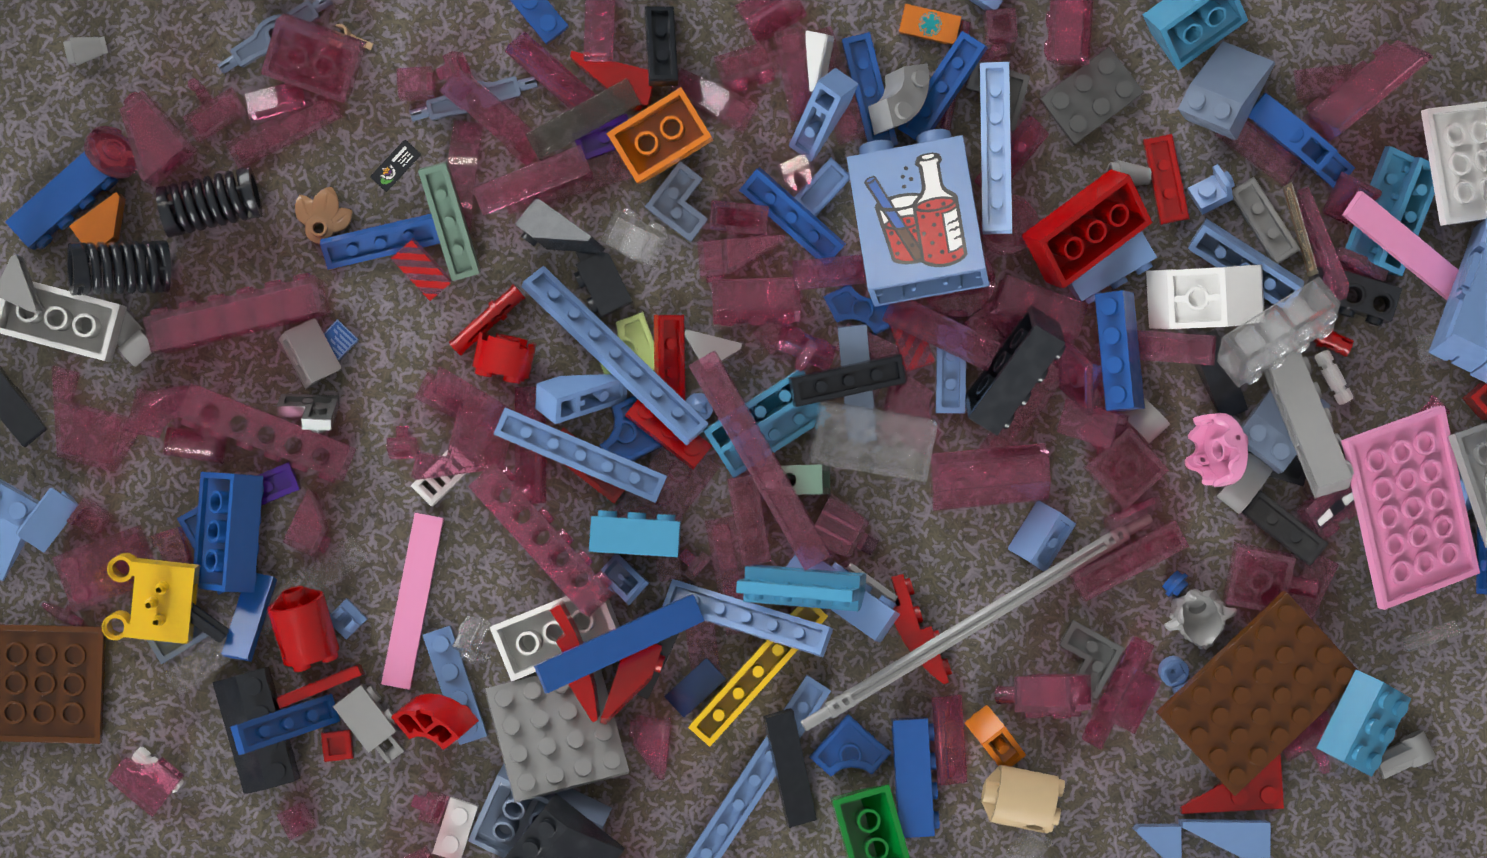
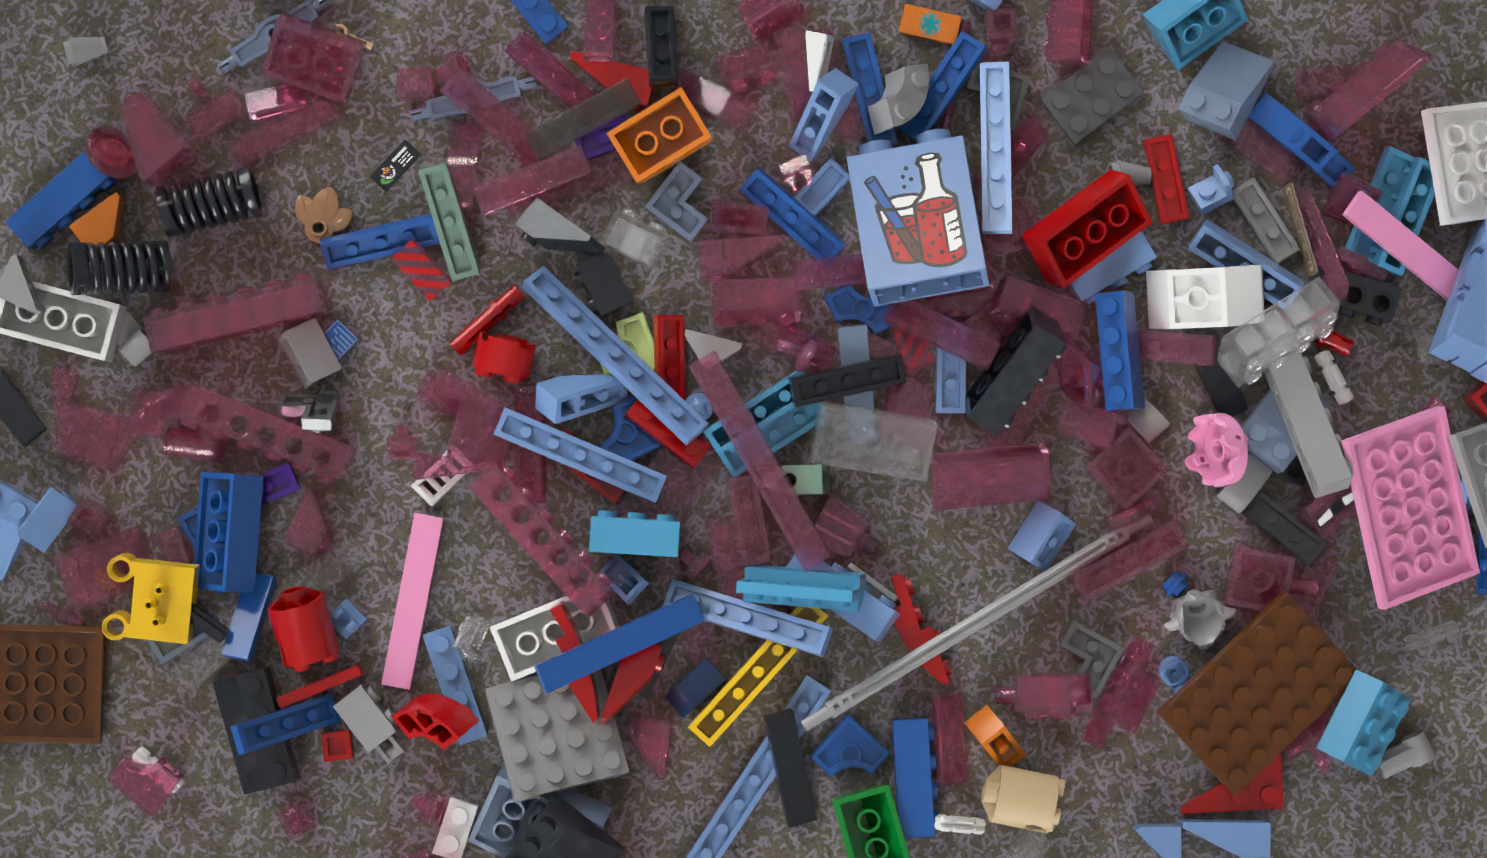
(960, 824): none -> white axle

